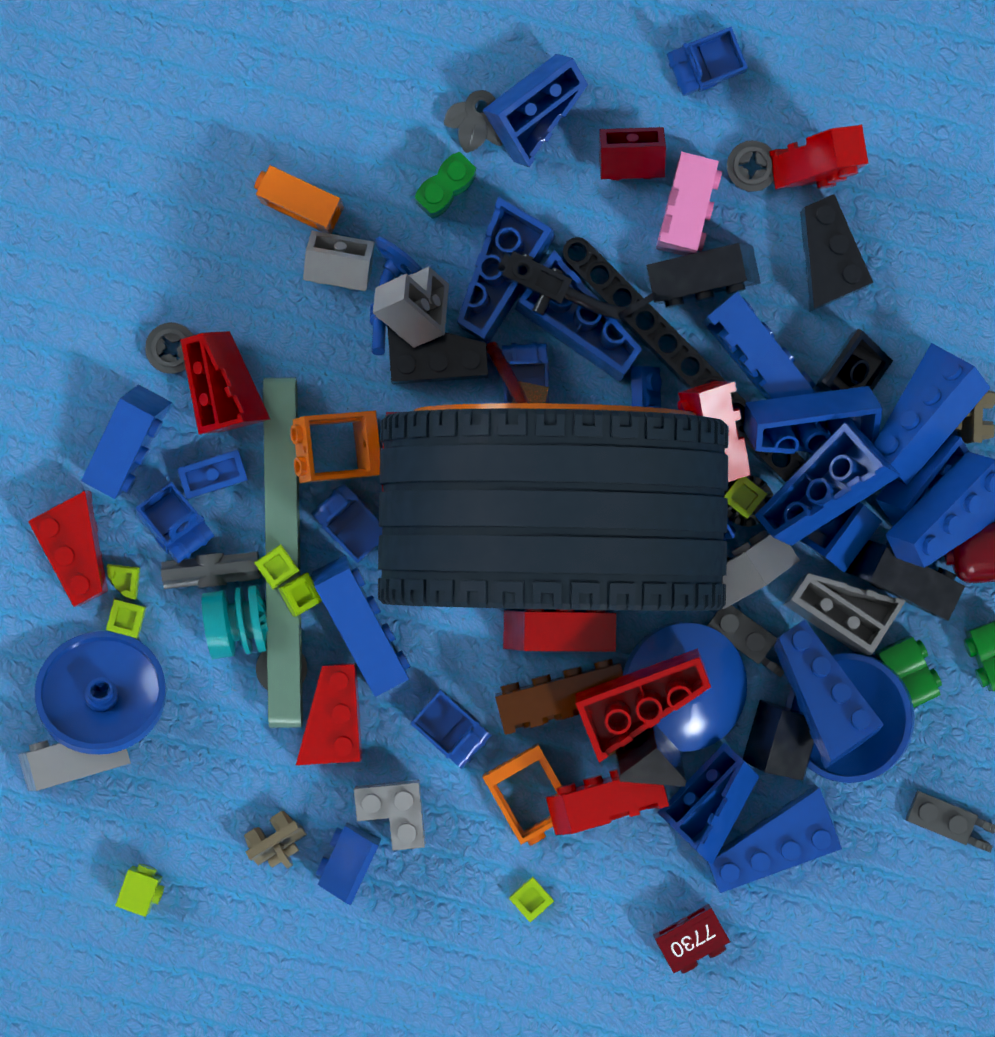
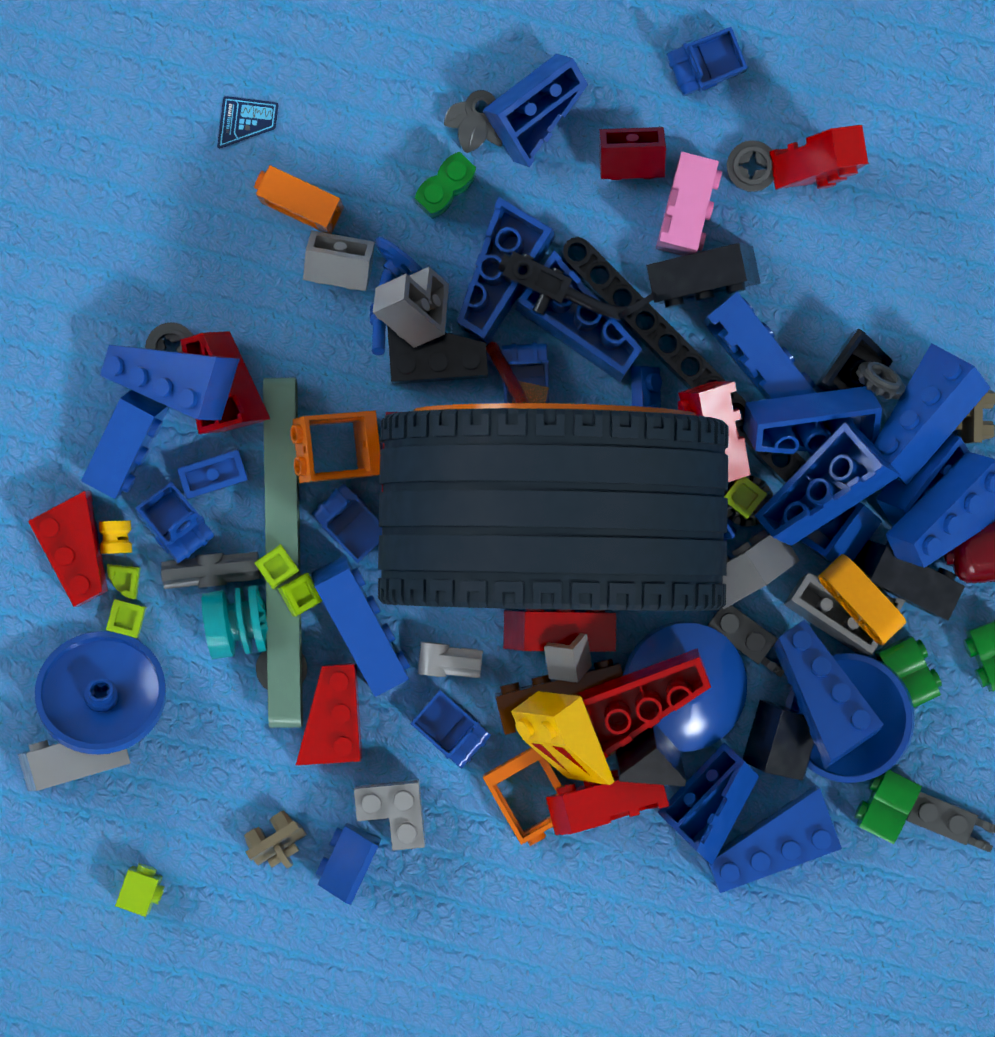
(115, 537): none -> yellow wheel
(179, 380): none -> blue wedge
(245, 119): none -> dark blue sticker
(442, 660): none -> light grey piece
(531, 899): lime tile -> none
(563, 735): none -> yellow slope
(568, 661): none -> light grey panel
(692, 939): dark red brick -> none
(831, 254): black wedge -> none
(862, 599): none -> light orange beam
(881, 380): none -> dark grey gear
(888, 805): none -> green brick

